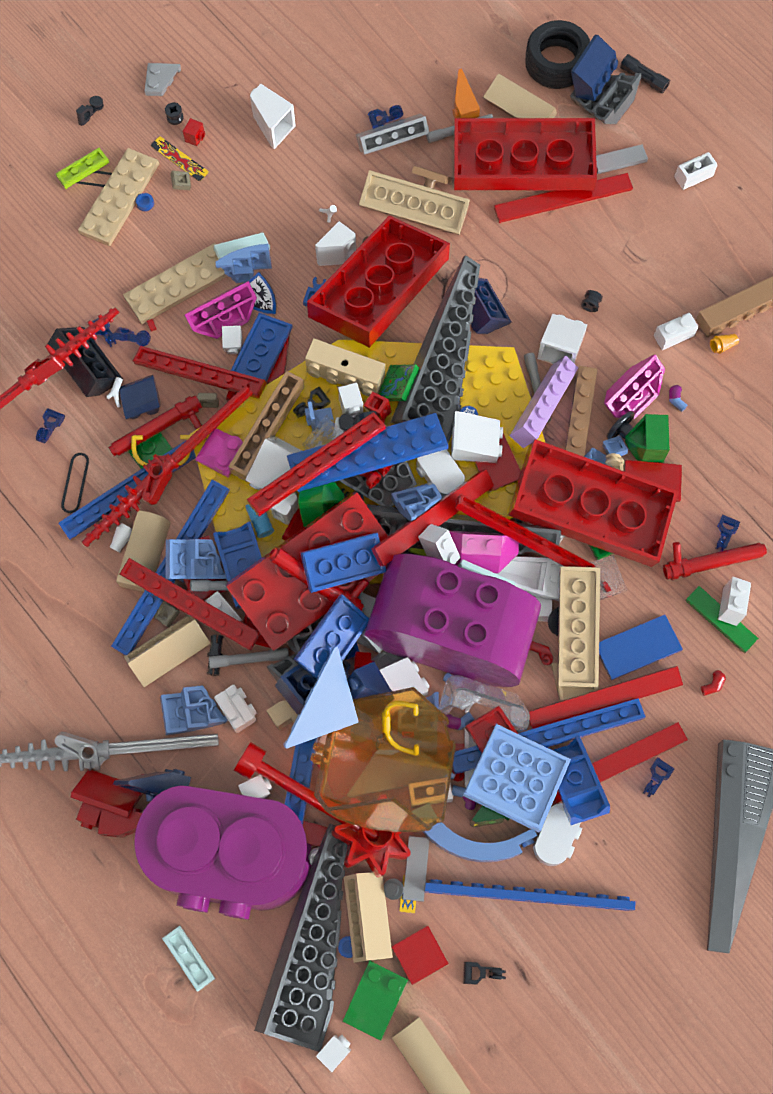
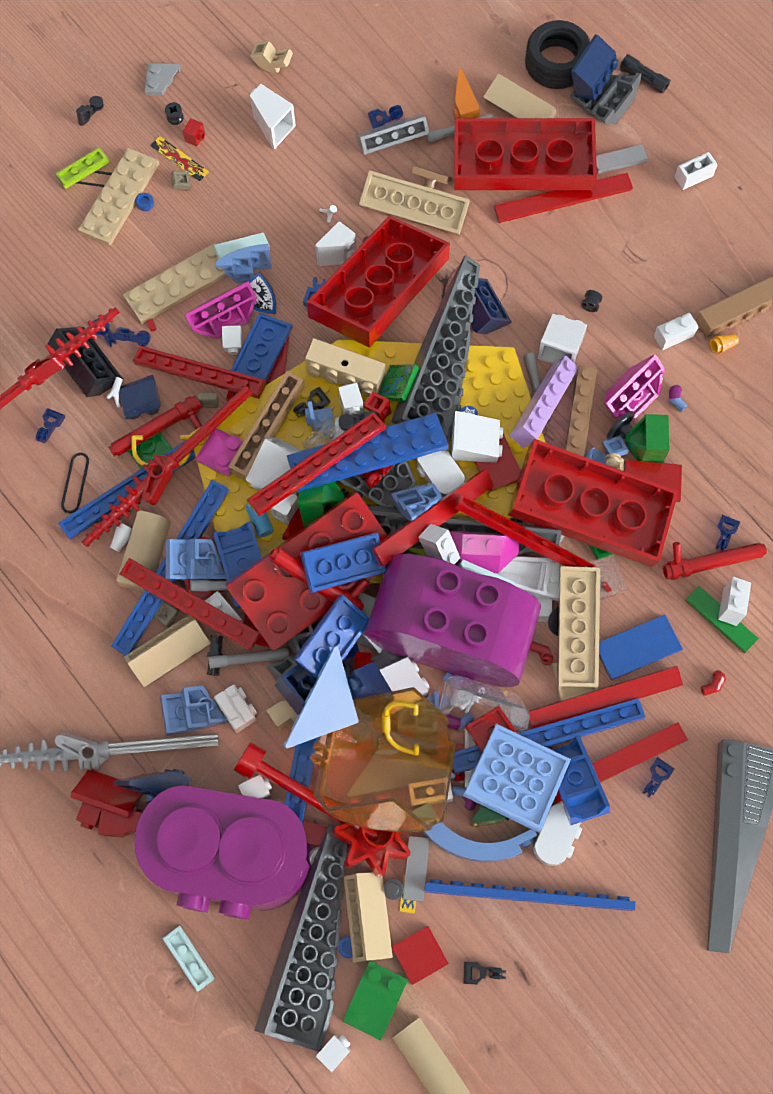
(269, 58): none -> tan brick

